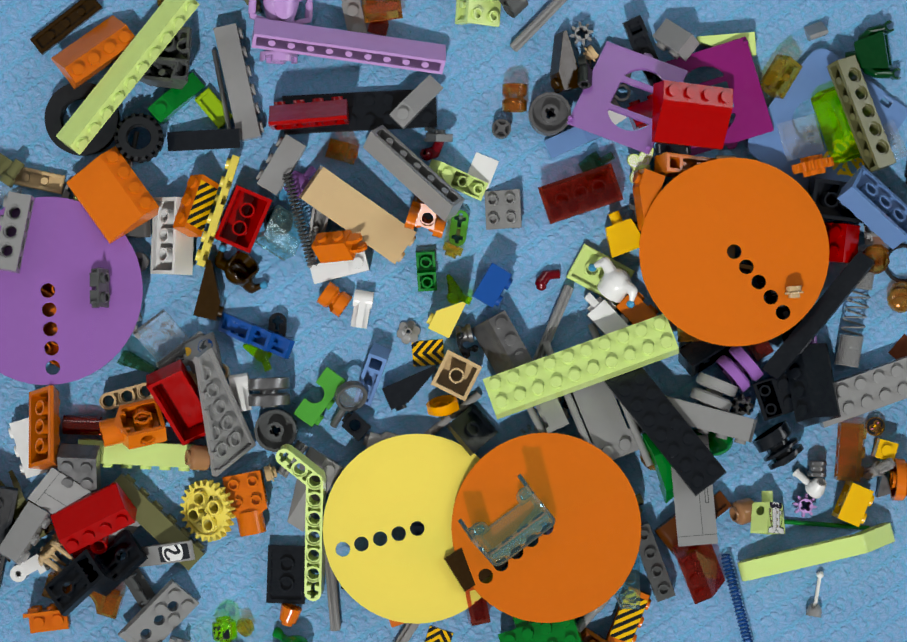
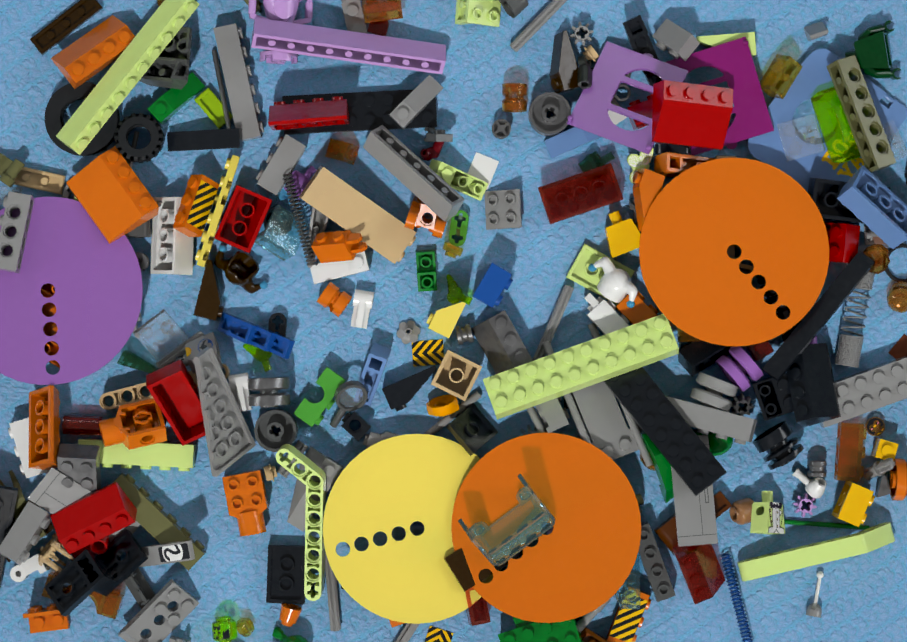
(100, 279): dark grey hinge -> none
(197, 458): medium nougat head -> none
(207, 510): light yellow gear -> none
(465, 352): black piece -> none
(544, 277): dark red arm -> none
(793, 291): tan plate -> none
(812, 165): orange gear -> none

